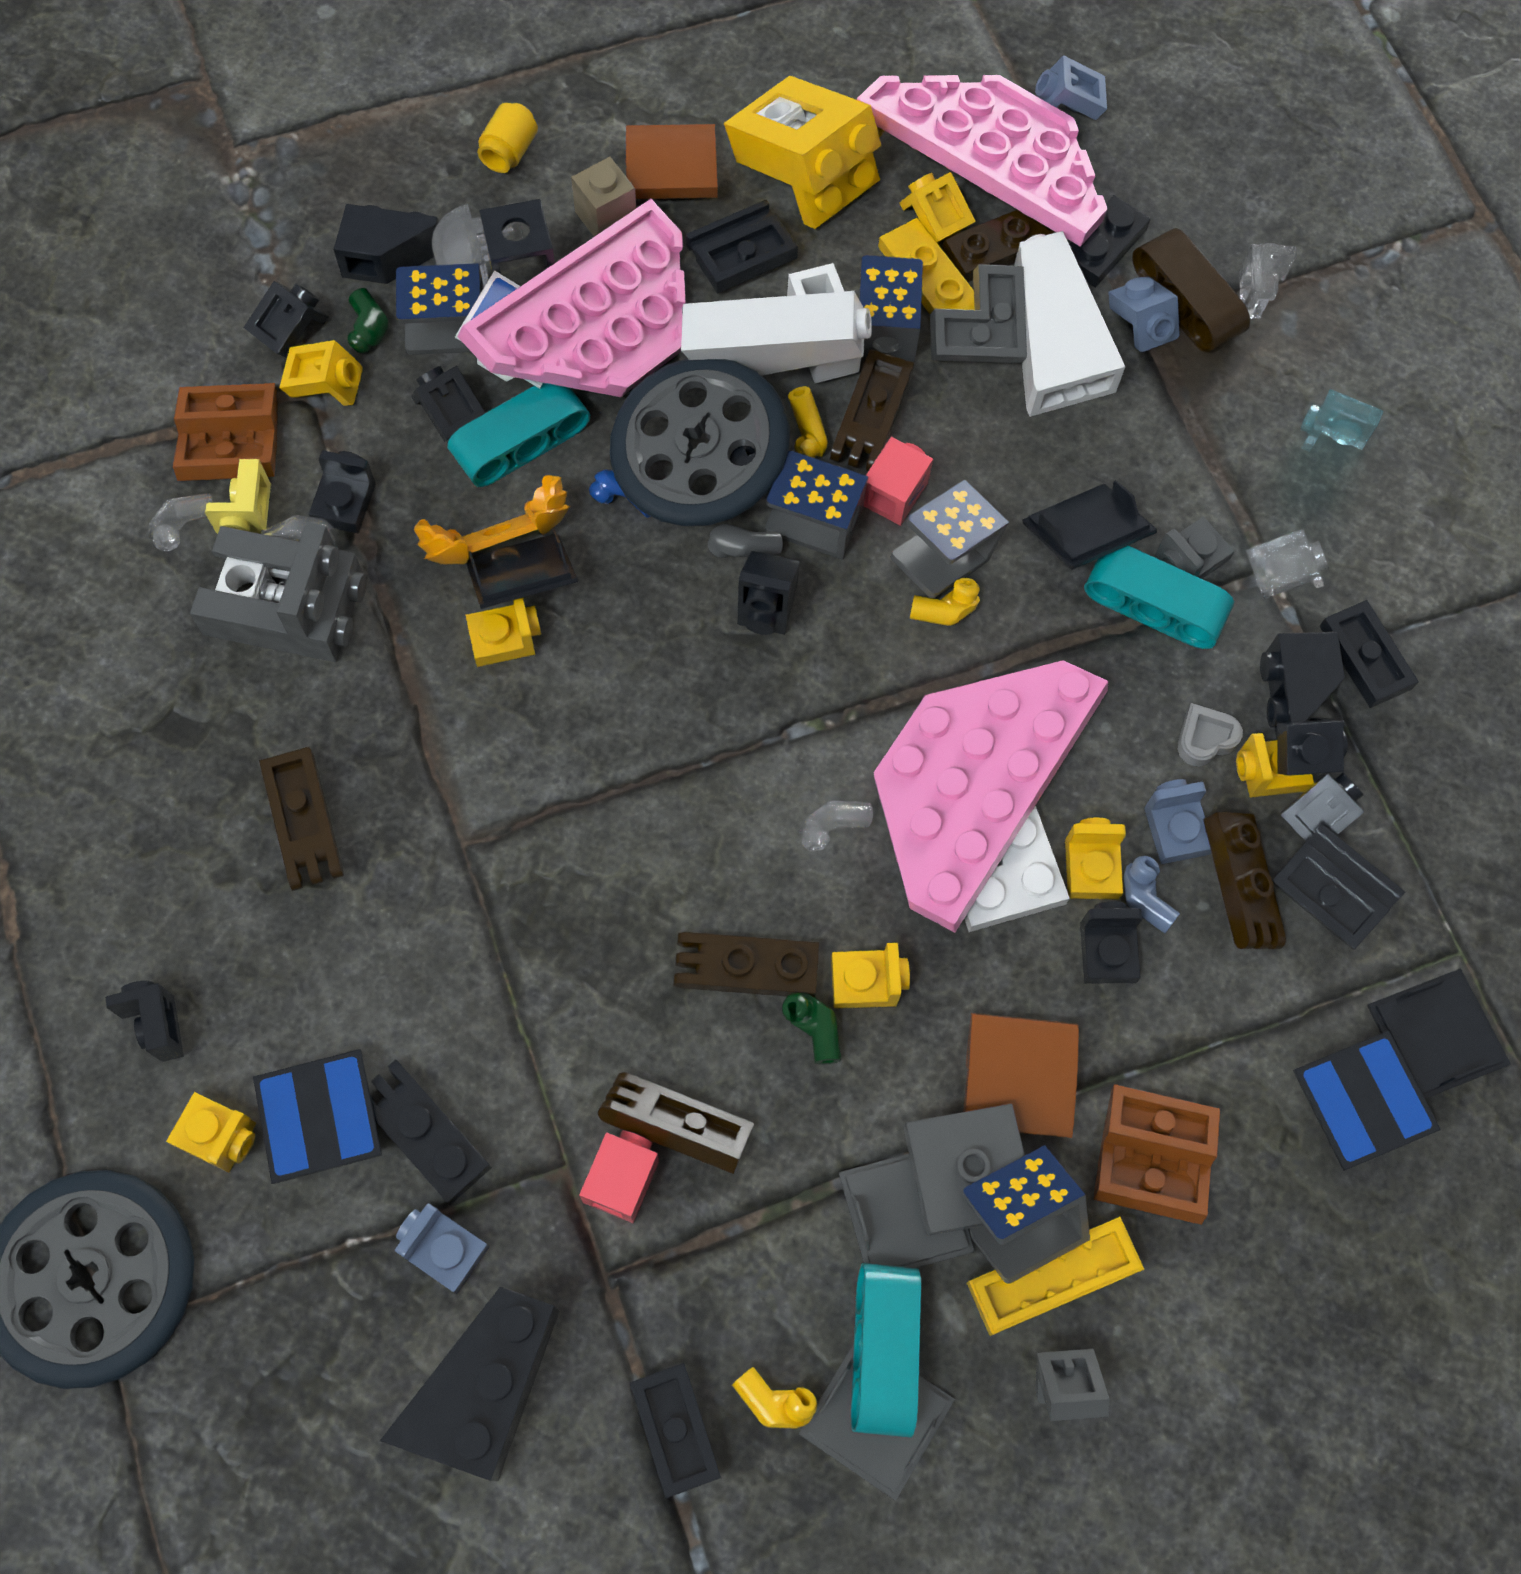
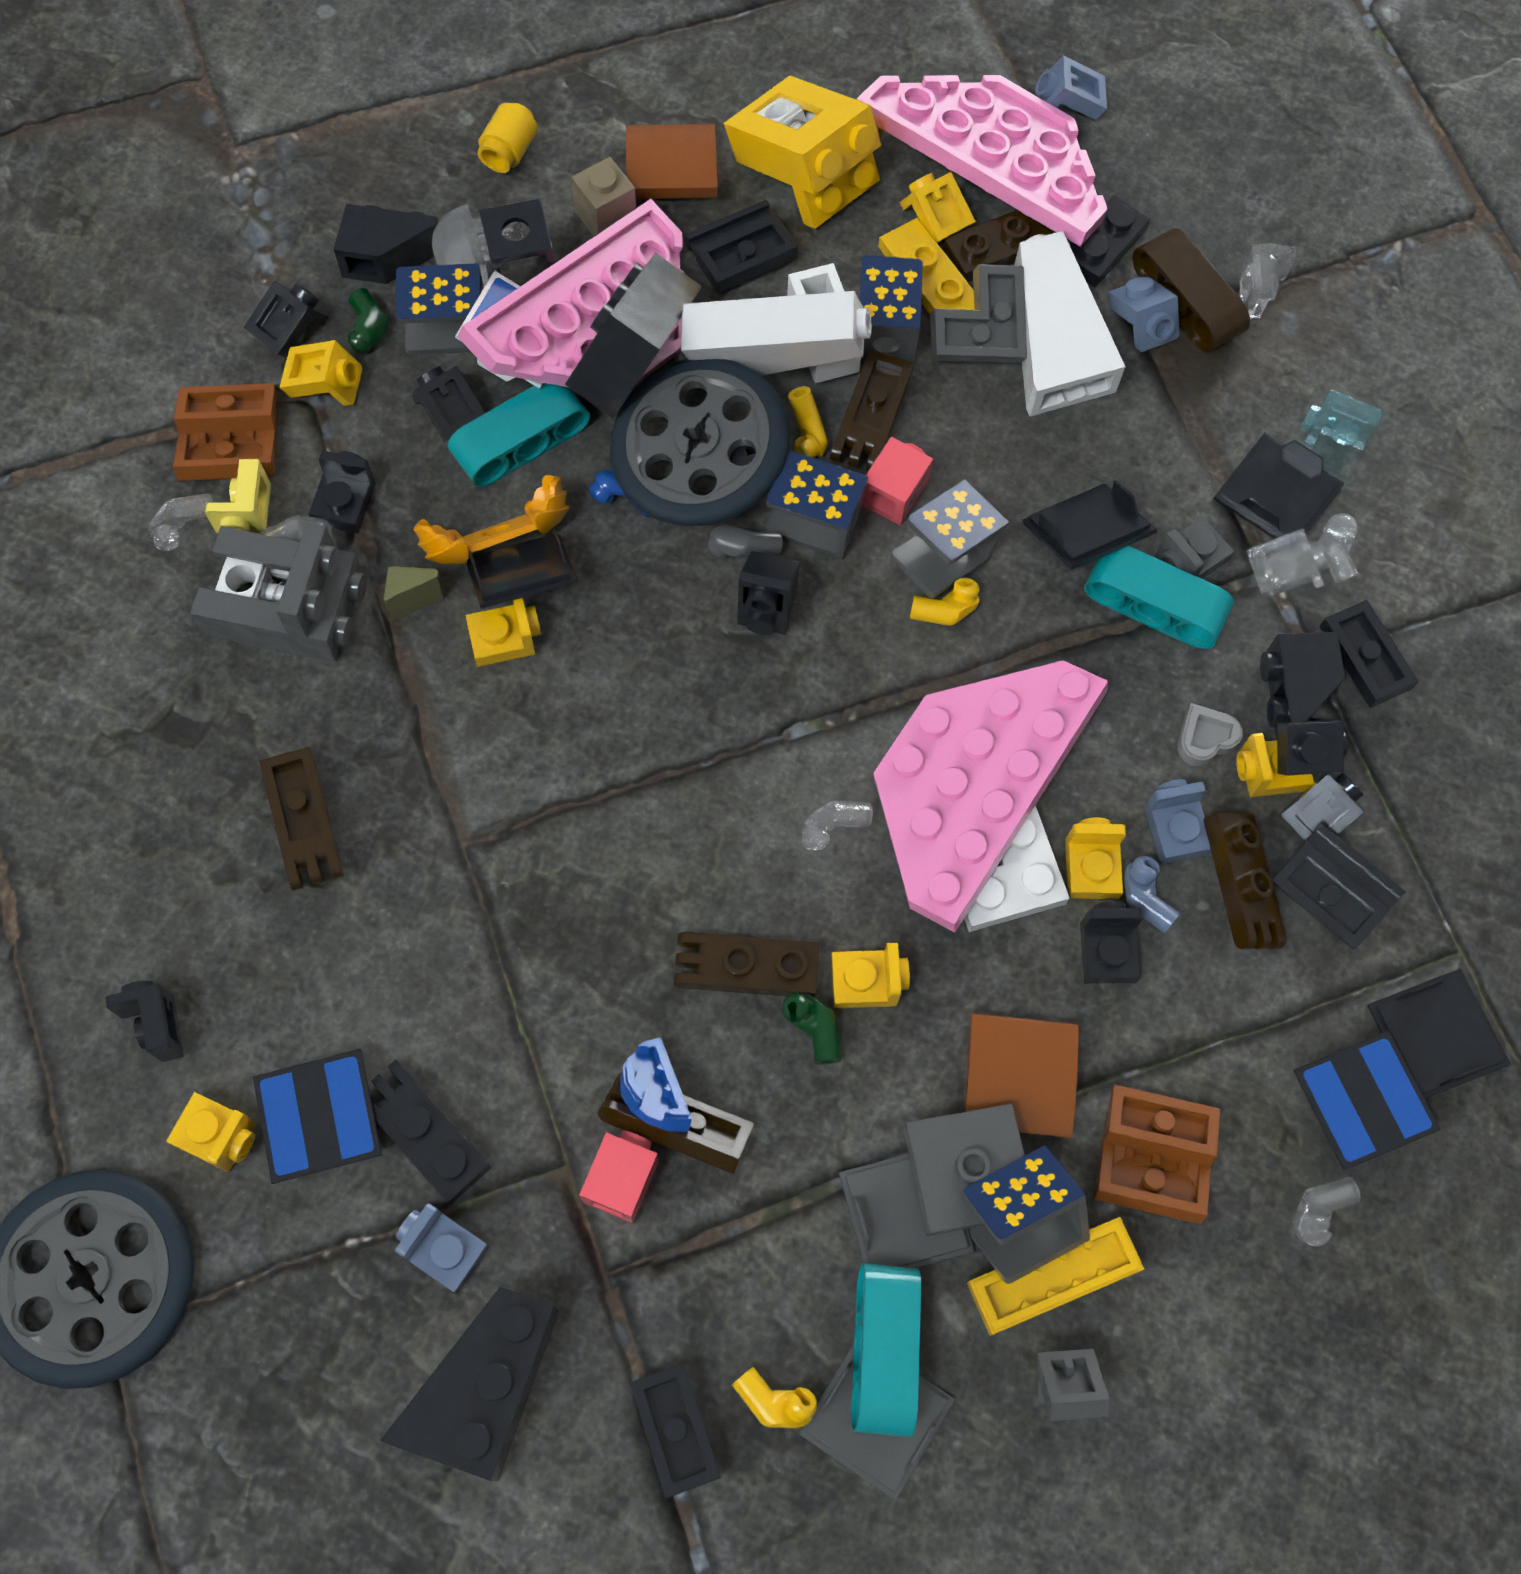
(411, 590): none -> olive slope
(631, 332): none -> black wedge
(652, 1088): none -> tile
(1279, 487): none -> black piece
(1316, 1209): none -> clear arm
(1336, 544): none -> clear arm

